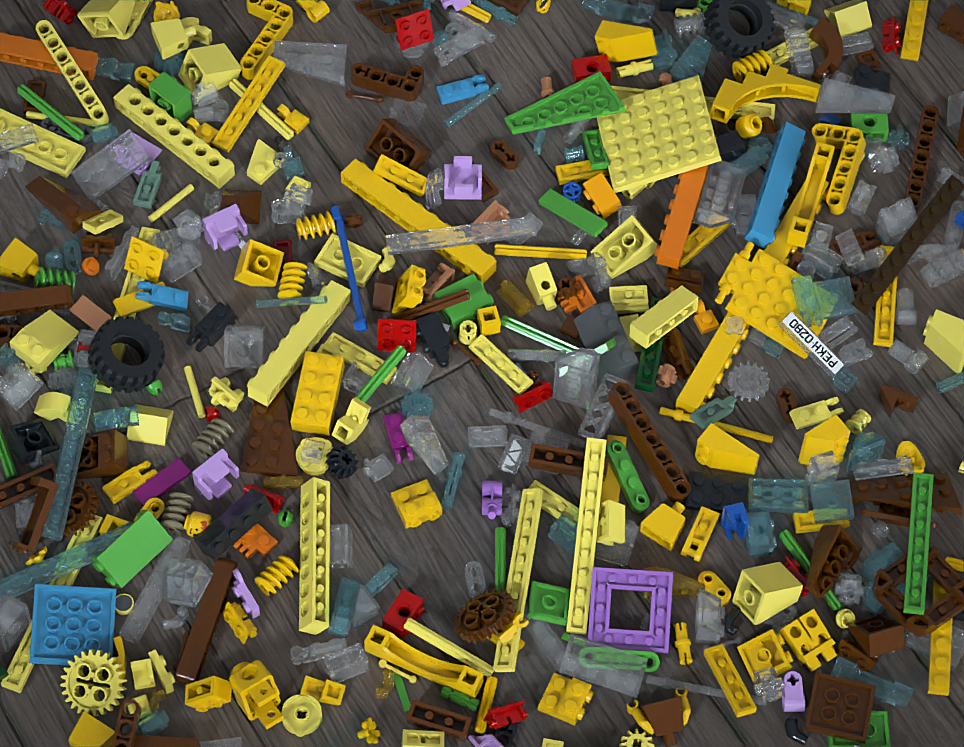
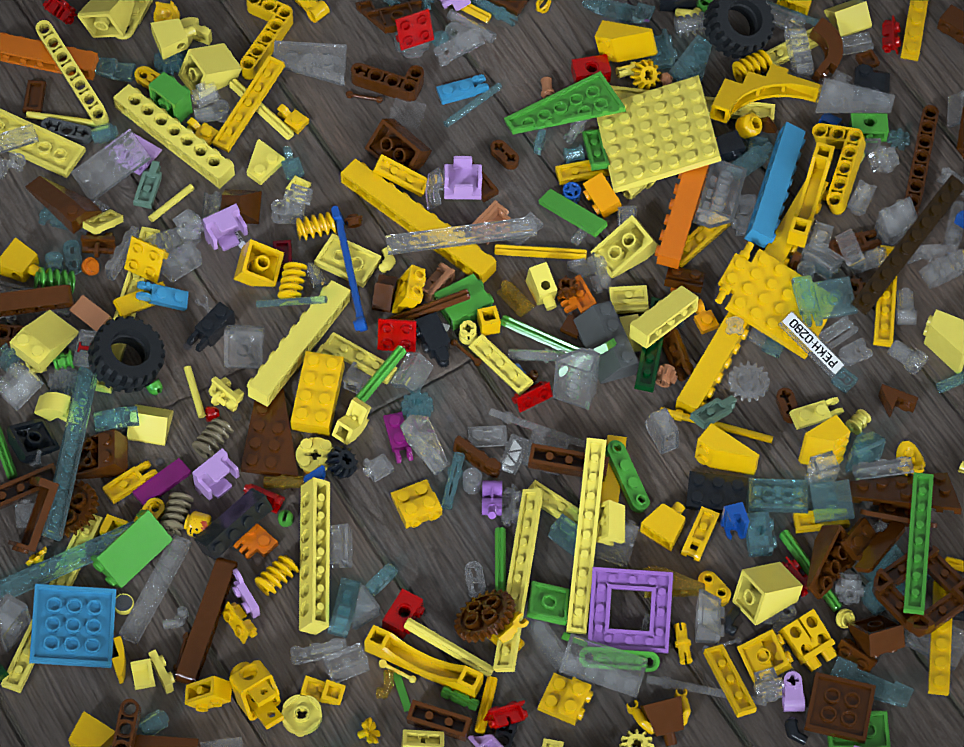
(50, 112): bright green axle -> none
(90, 701): light yellow gear -> none
(143, 702): light yellow tile -> none
(155, 698): clear yellow arm -> none
(176, 321): clear light blue plate -> none
(185, 581): clear slope -> none
(283, 160): clear hinge -> none
(312, 451): clear slope -> none
(317, 473): none -> blue slope
(474, 476): none -> clear wheel
(477, 457): none -> reddish brown hinge
(608, 413): clear fence -> none
(647, 432): reddish brown beam -> none
(651, 75): none -> yellow gear
(662, 426): none -> clear torso
(870, 546): none -> reddish brown plate

